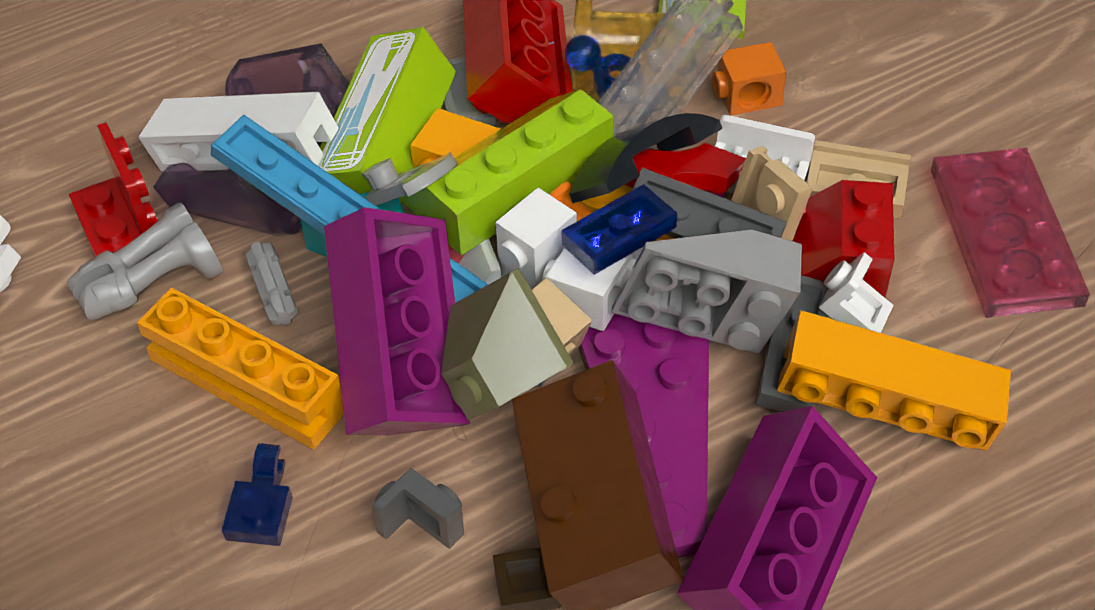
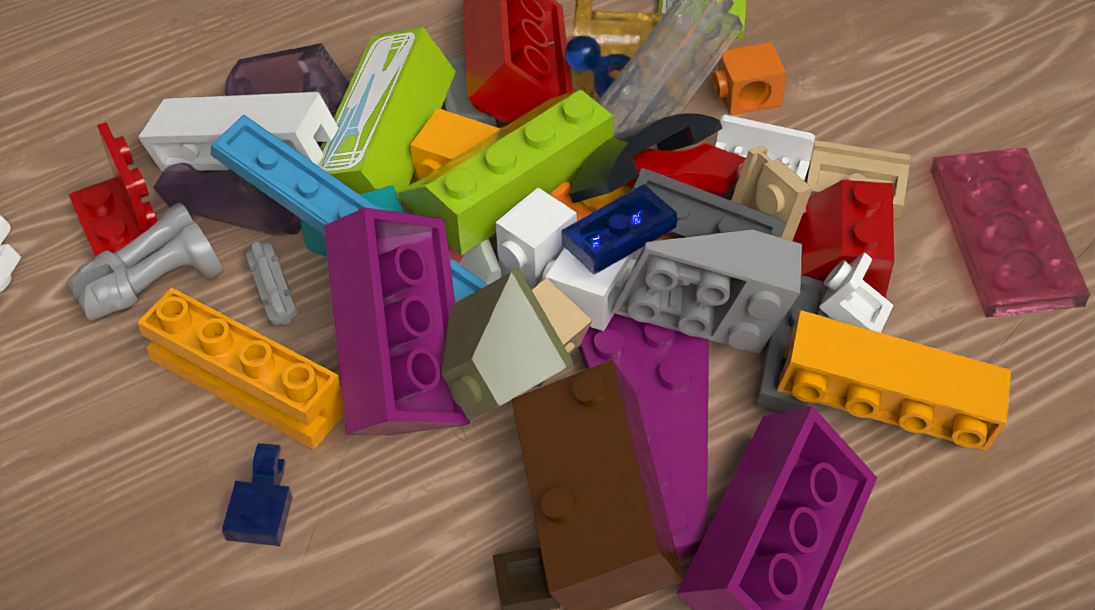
(390, 185): light grey piece -> none
(428, 506): dark grey bracket -> none

